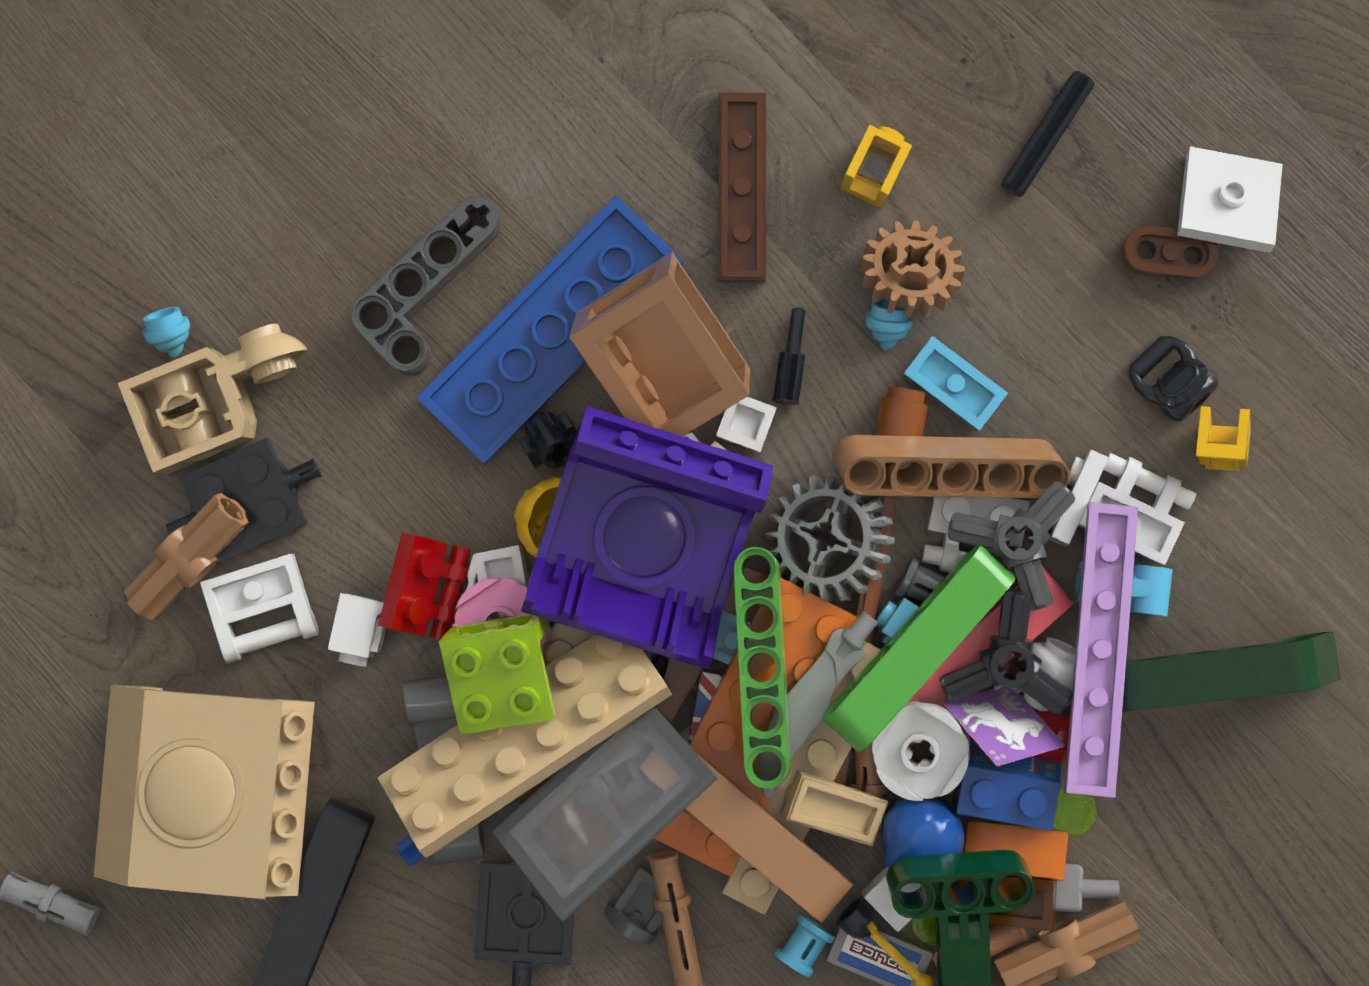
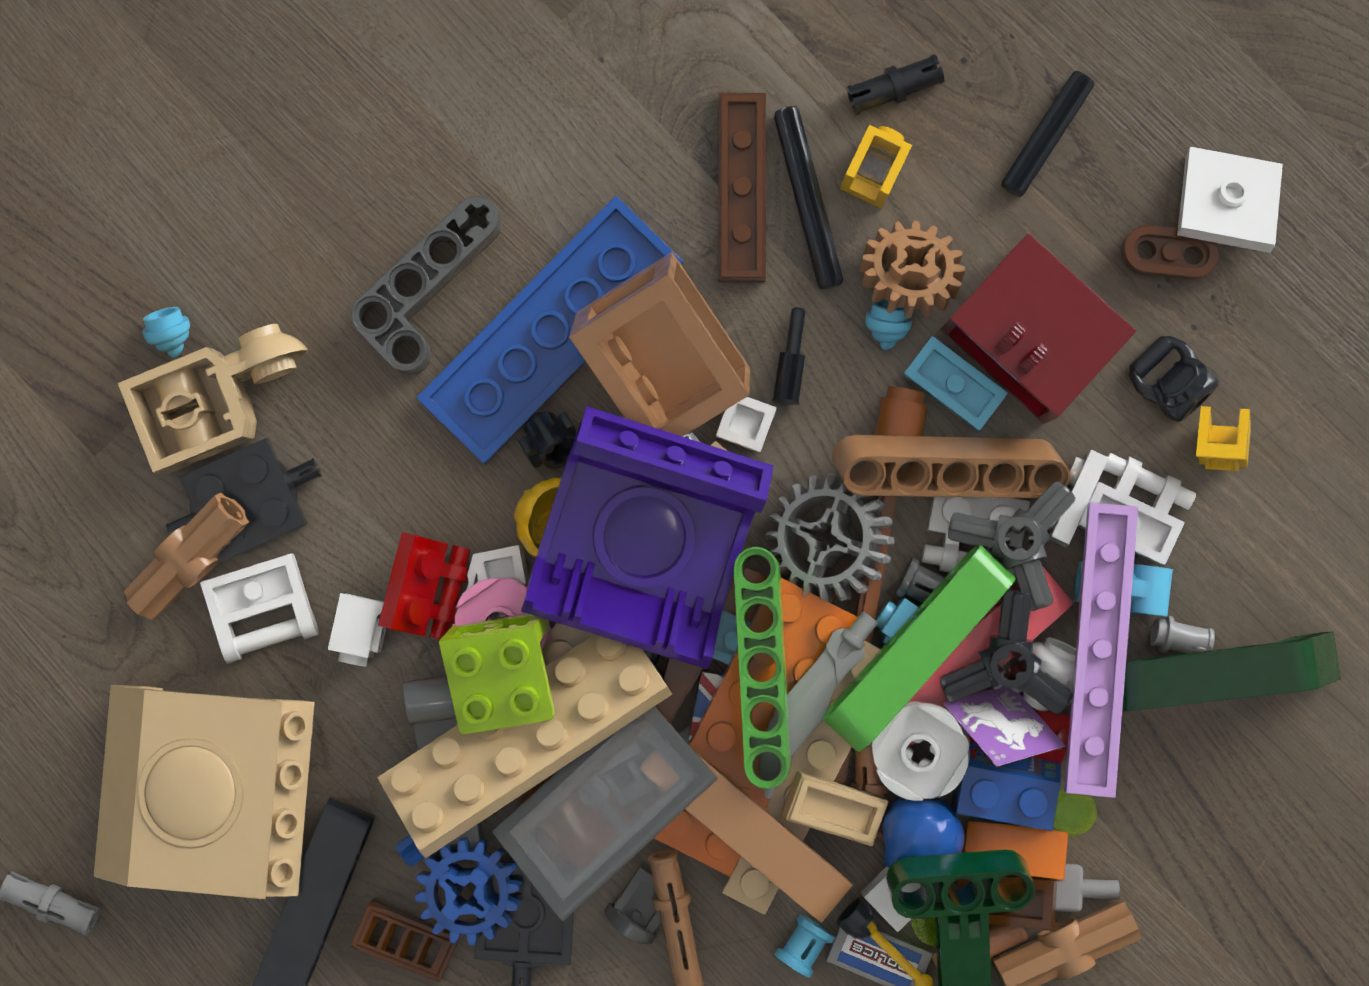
(398, 957): none -> reddish brown slope
(482, 903): none -> blue gear
(808, 197): none -> black axle
(895, 84): none -> black pin
(1038, 330): none -> dark red piece
(1180, 637): none -> light grey pin

